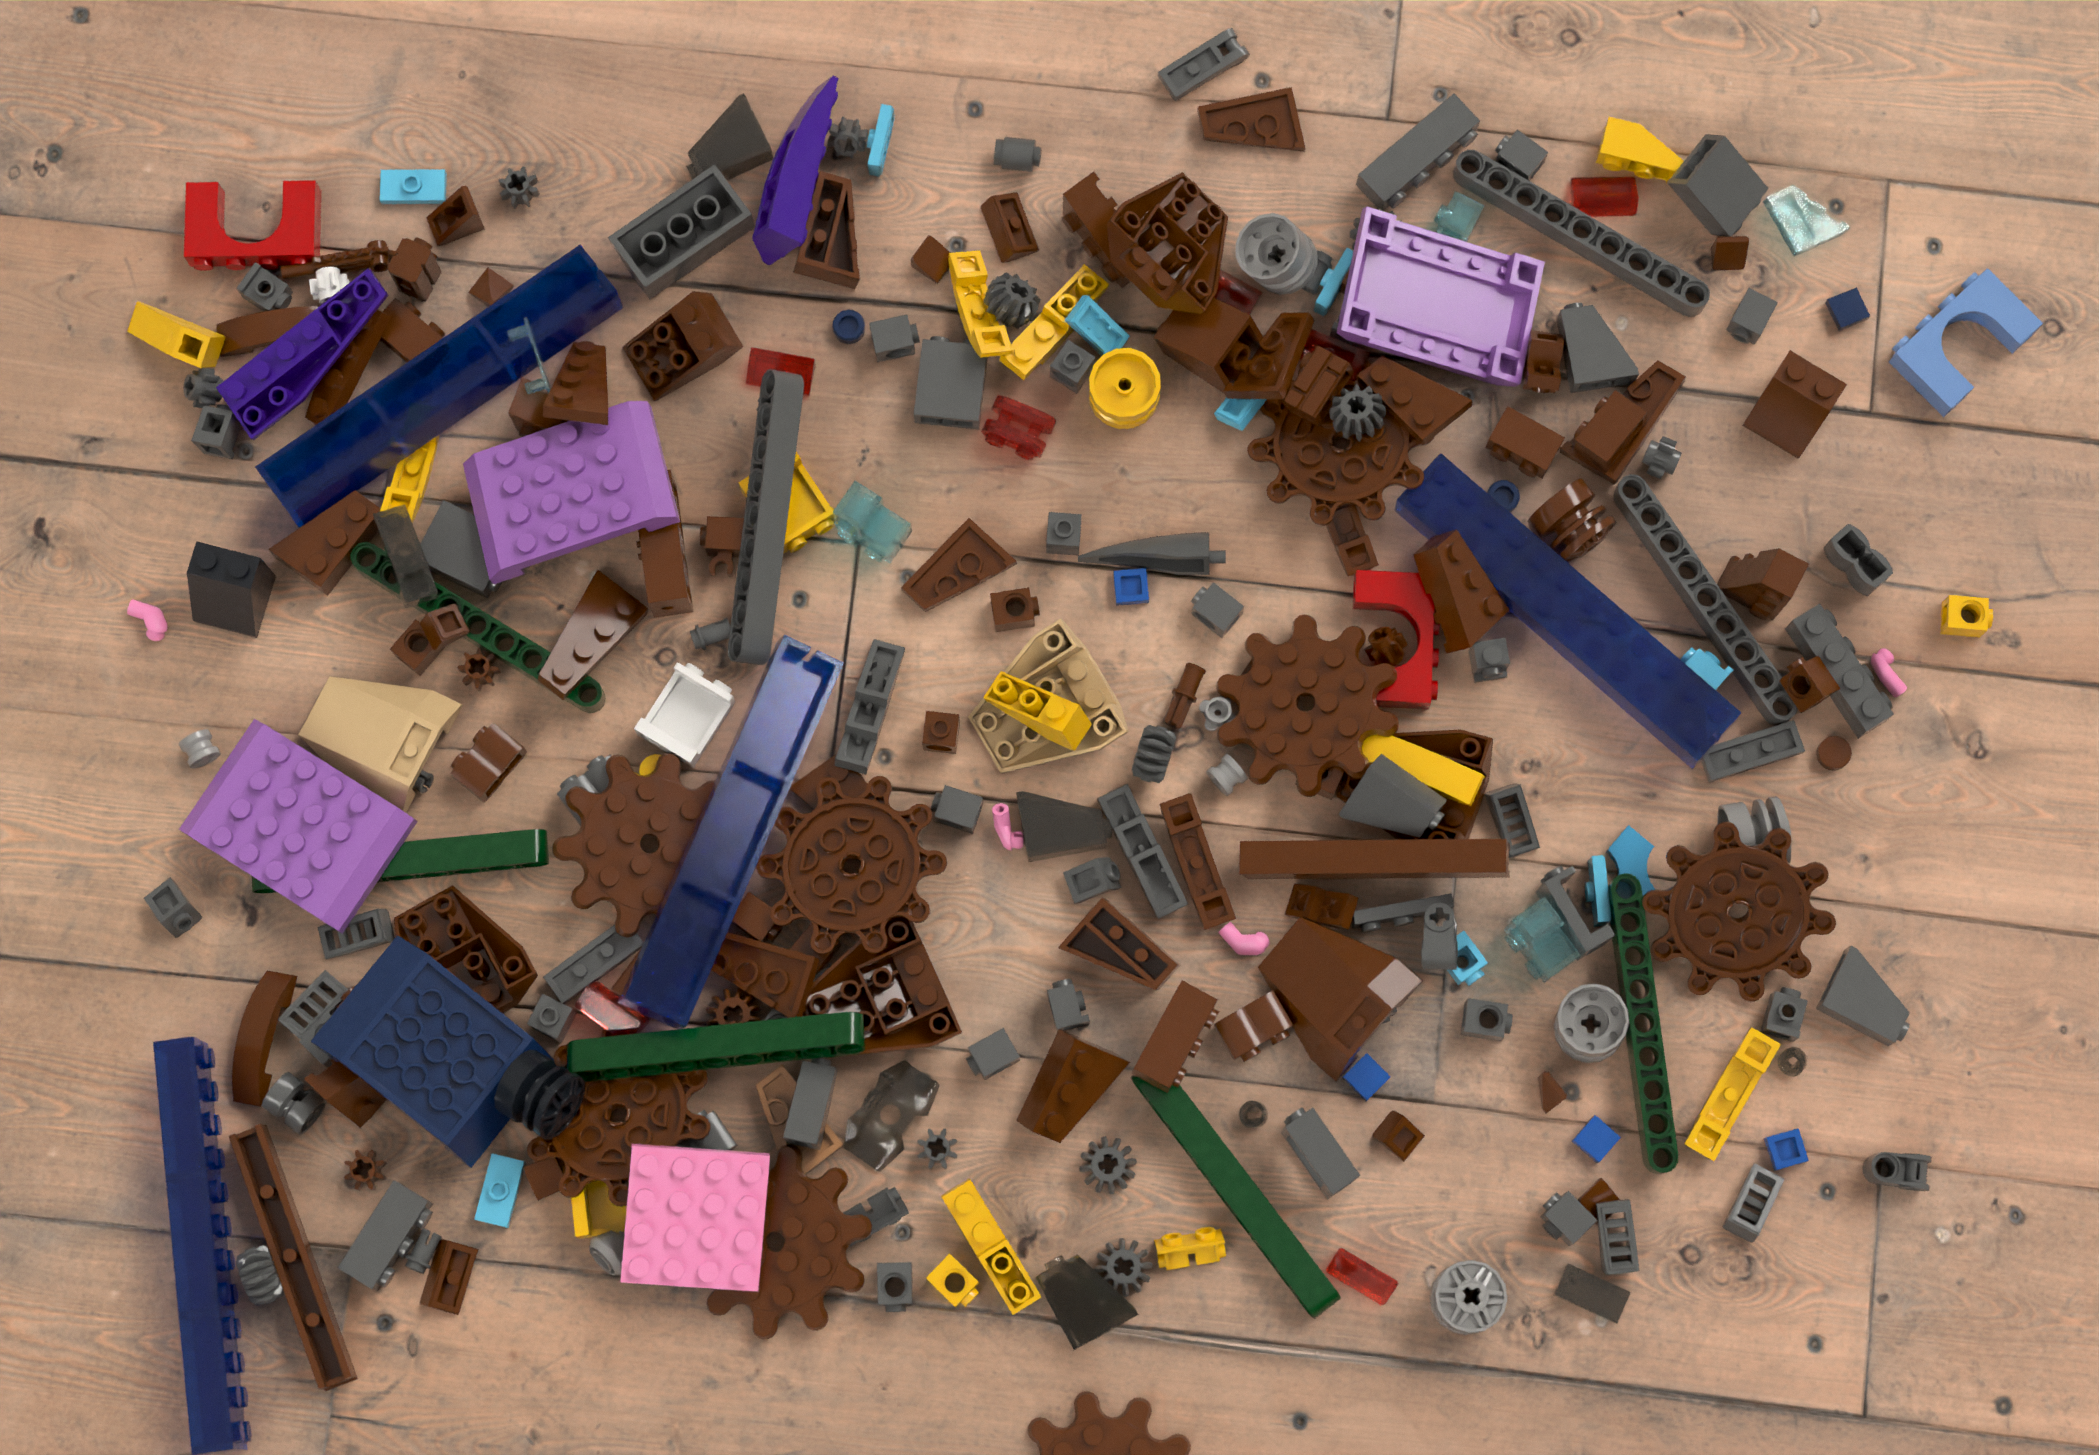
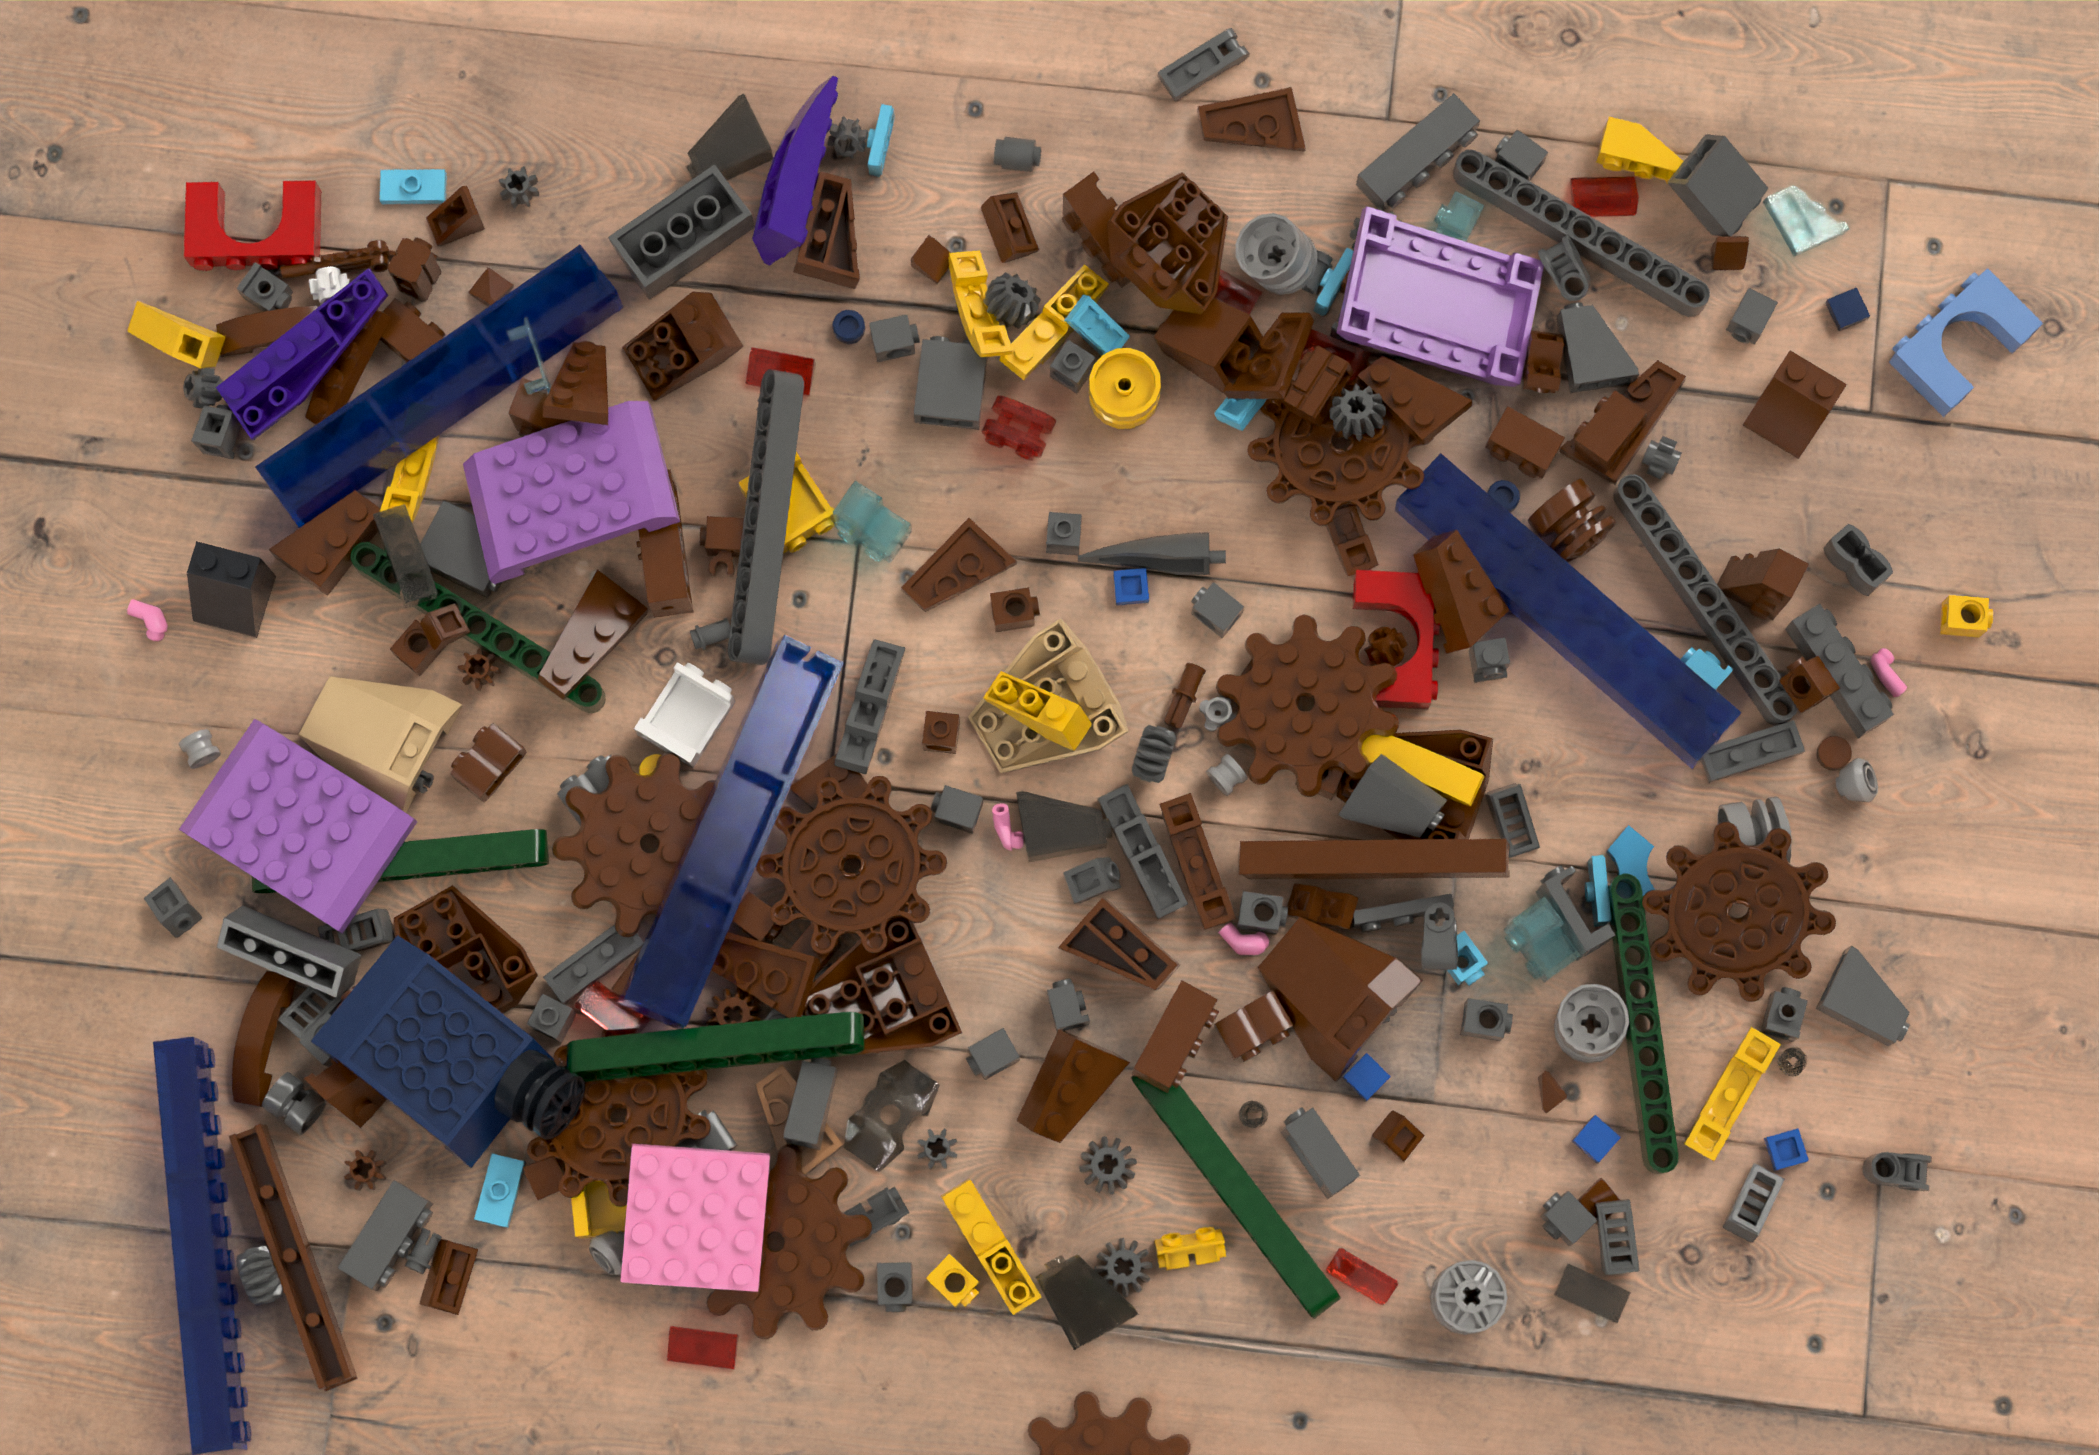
(289, 951): none -> dark grey brick
(702, 1347): none -> clear red slope
(1249, 922): none -> dark grey brick
(1564, 267): none -> dark grey piece
(1857, 781): none -> light grey cone

